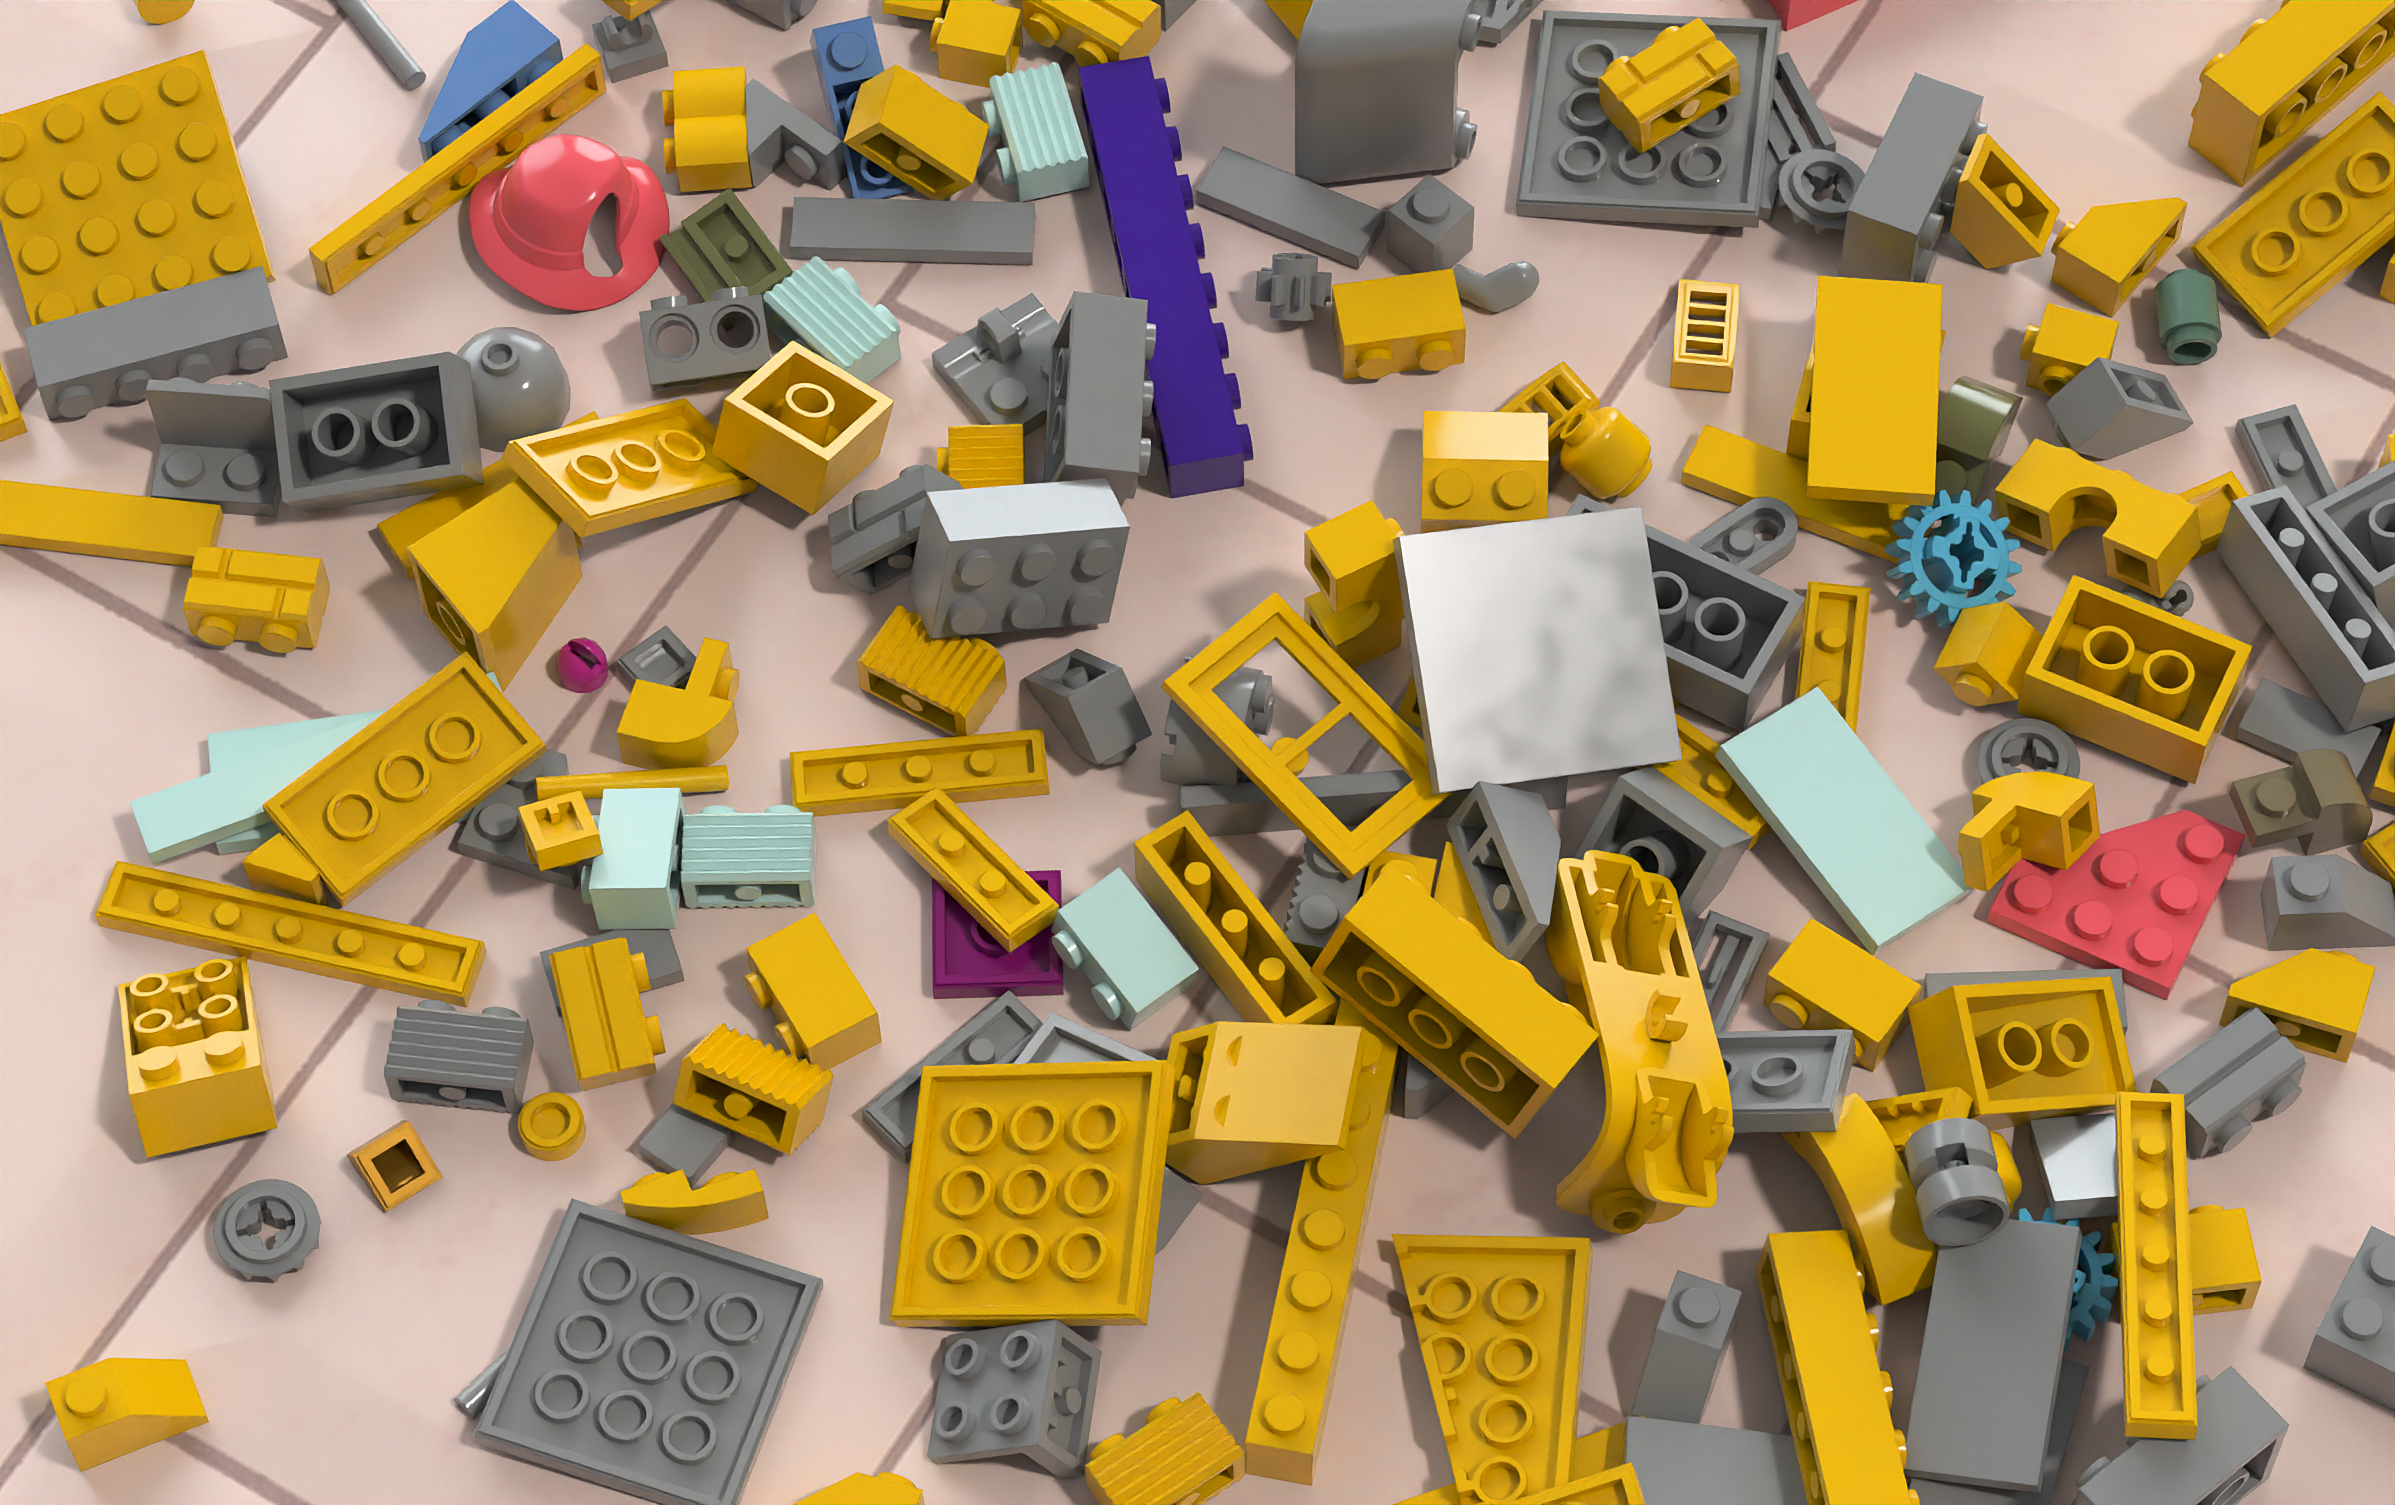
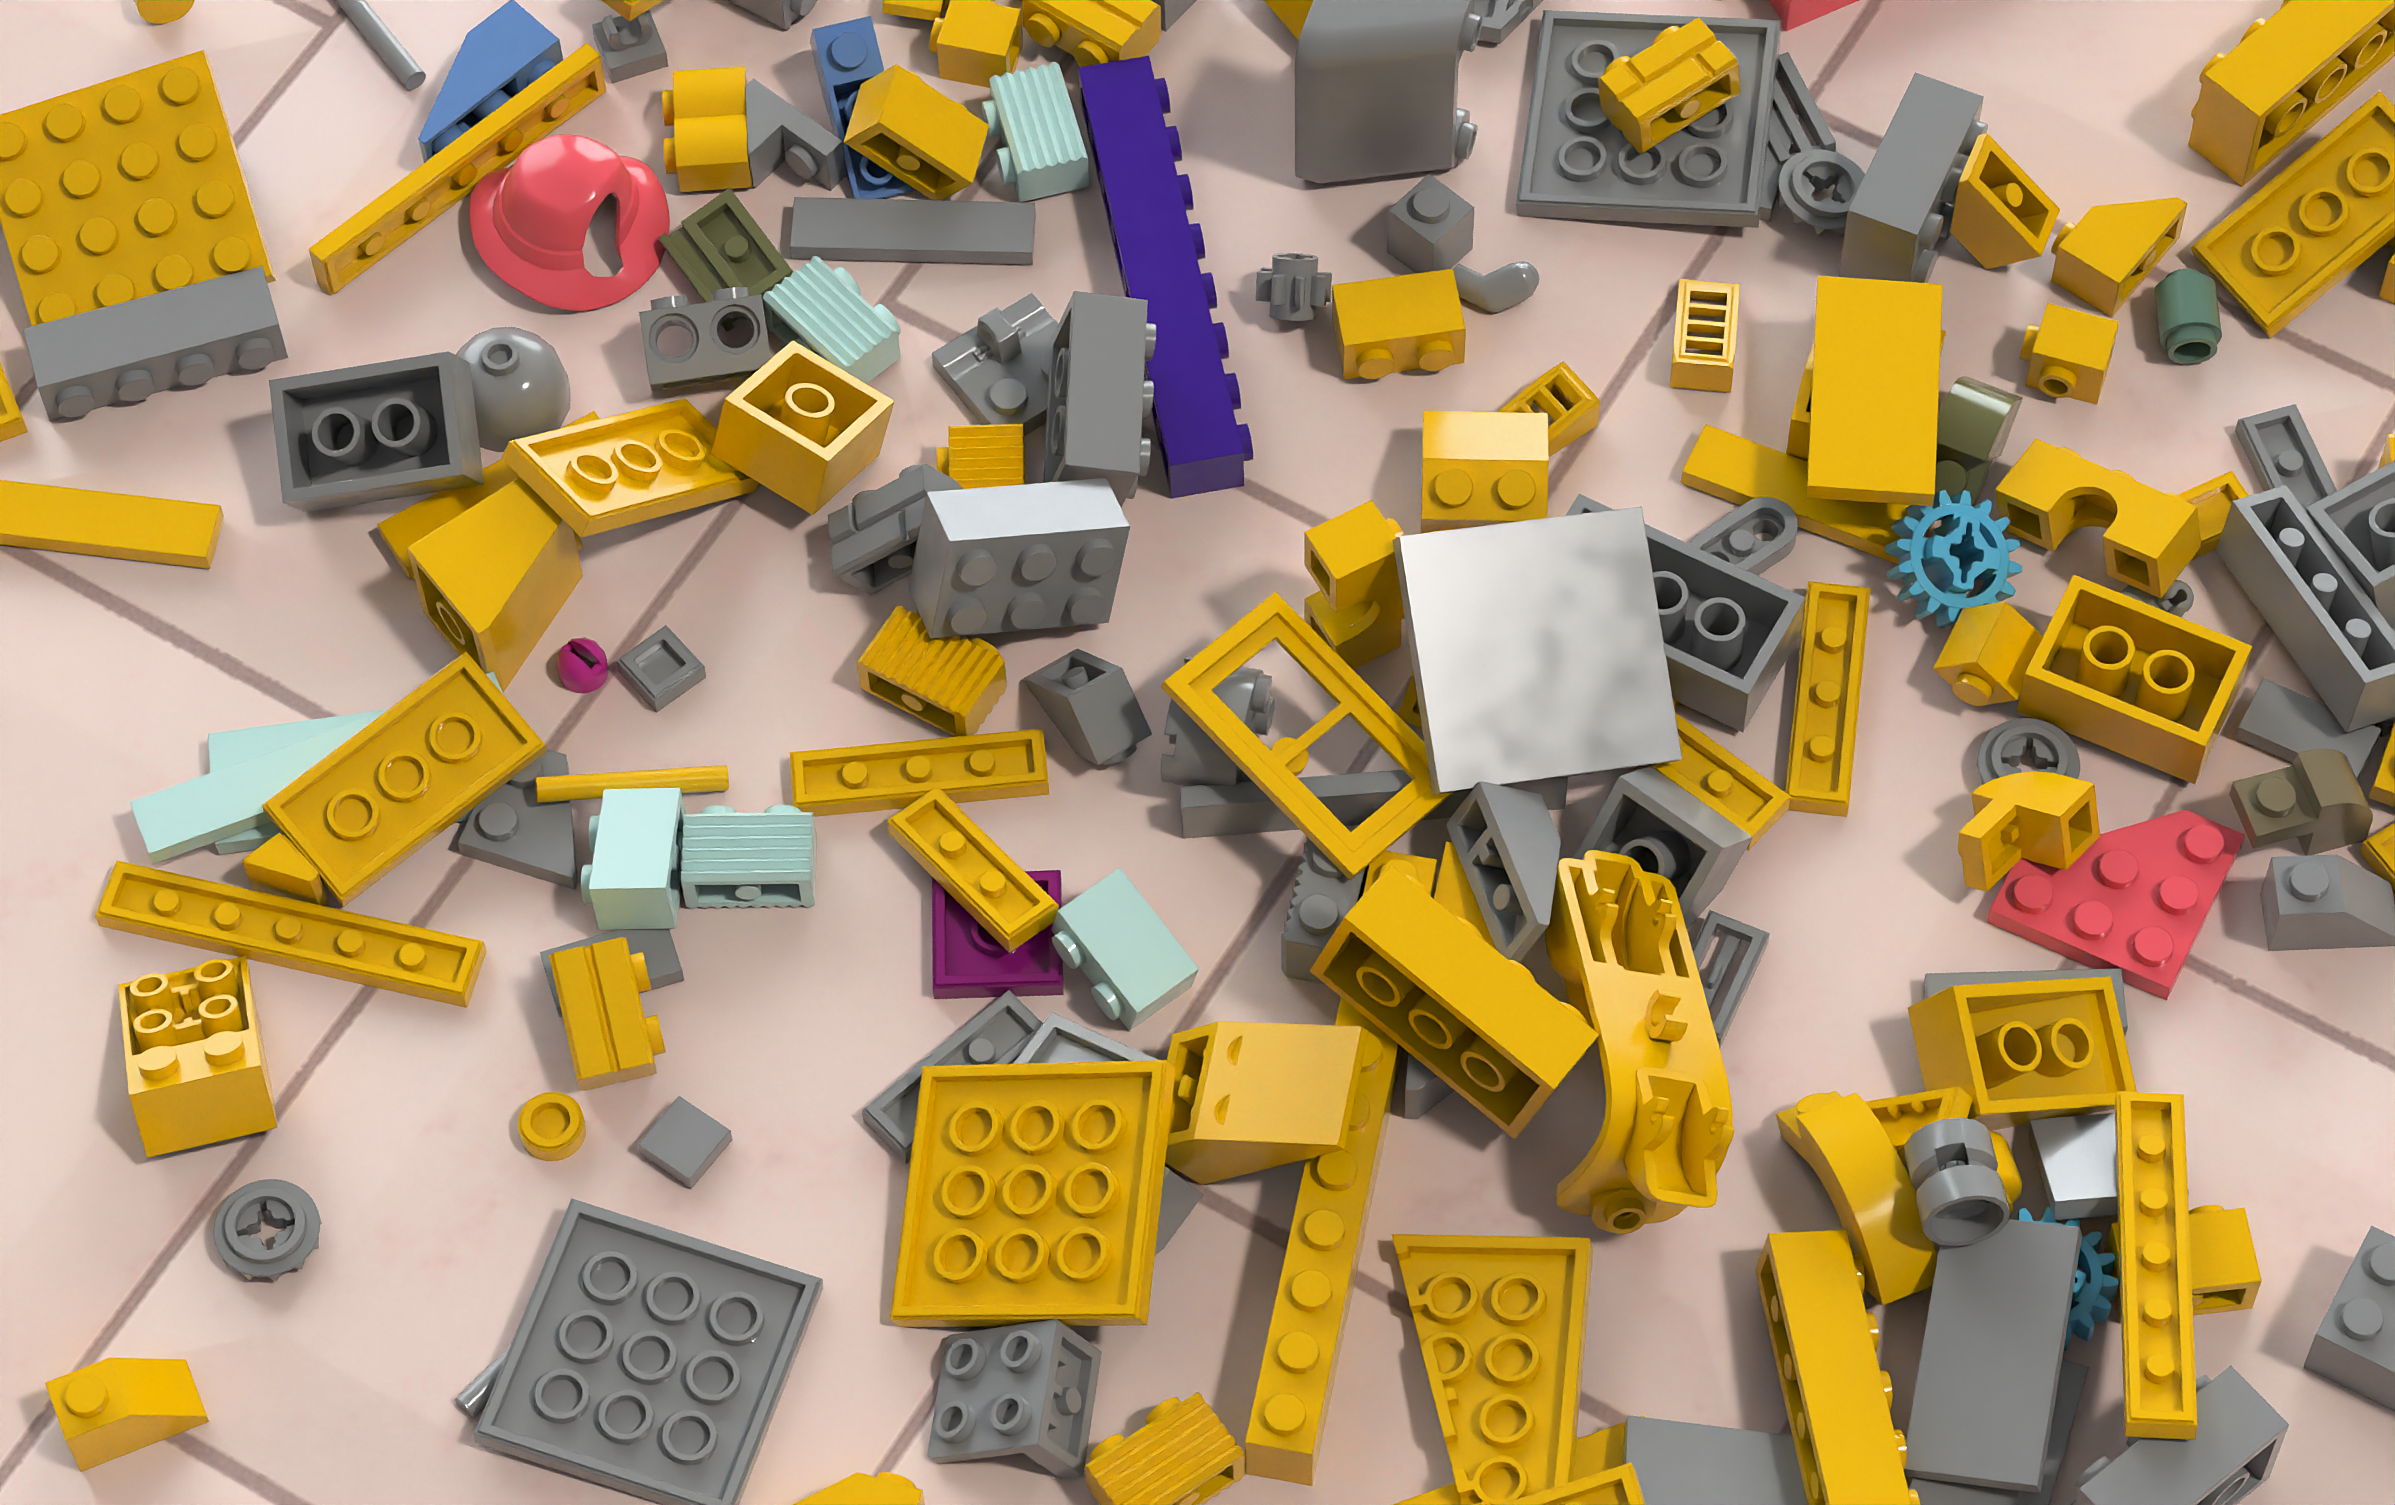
(216, 445): light grey bracket -> none
(256, 598): yellow brick -> none
(395, 1165): pearl gold slope -> none
(459, 1057): light grey brick -> none
(559, 831): yellow bracket -> none
(679, 726): yellow brick -> none
(720, 1205): yellow slope -> none
(753, 1089): yellow brick -> none
(811, 994): yellow brick -> none
(1228, 927): yellow brick -> none
(1291, 207): light grey tile -> none
(1605, 452): yellow head -> none
(1687, 1349): light grey slope -> none
(1787, 1078): light grey tile -> none
(1839, 986): yellow brick -> none
(1844, 820): light aqua tile -> none
(2116, 410): light grey slope -> none
(2233, 1082): light grey brick -> none
(2309, 998): yellow slope -> none

